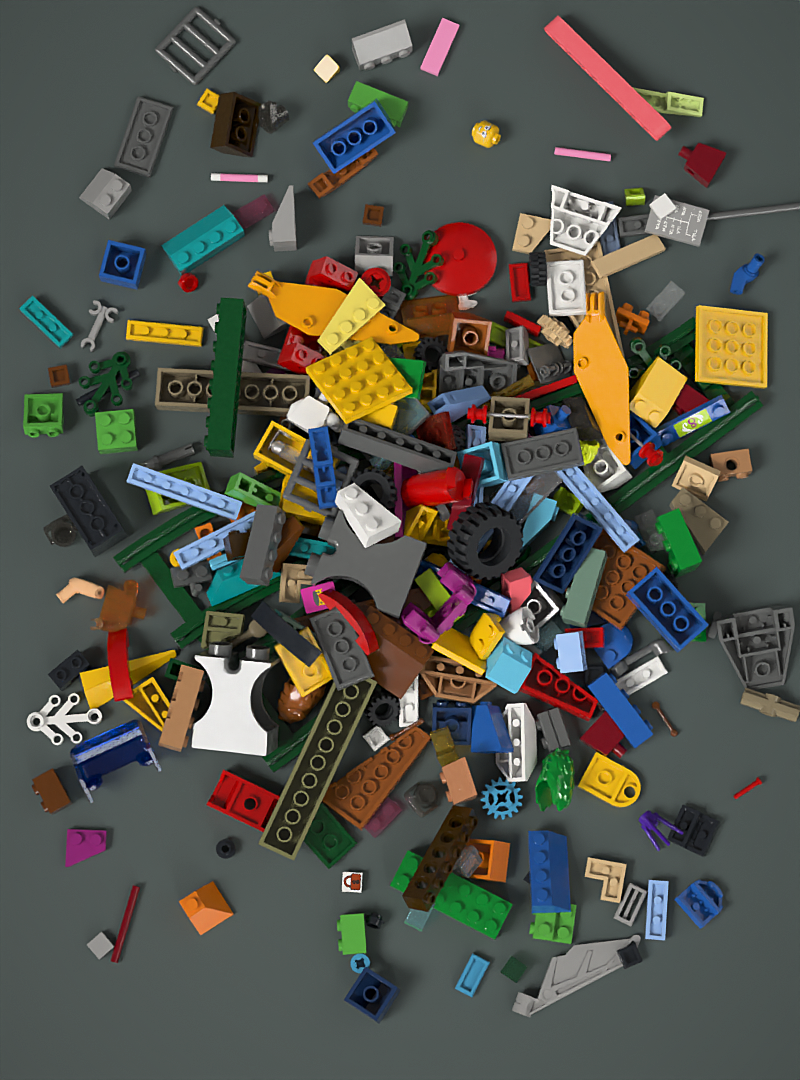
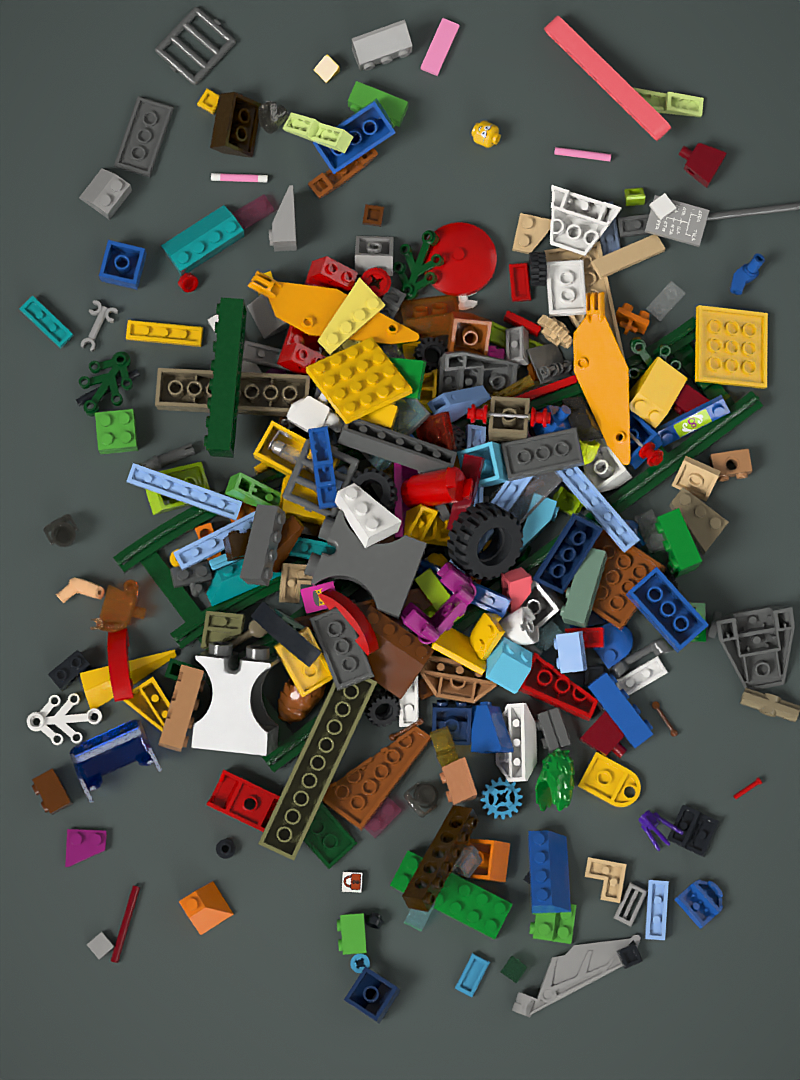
(43, 414): bright green plate -> none
(59, 376): reddish brown plate -> none
(88, 511): black hose -> none
(317, 132): none -> yellowish green slope
(376, 738): white tile -> none

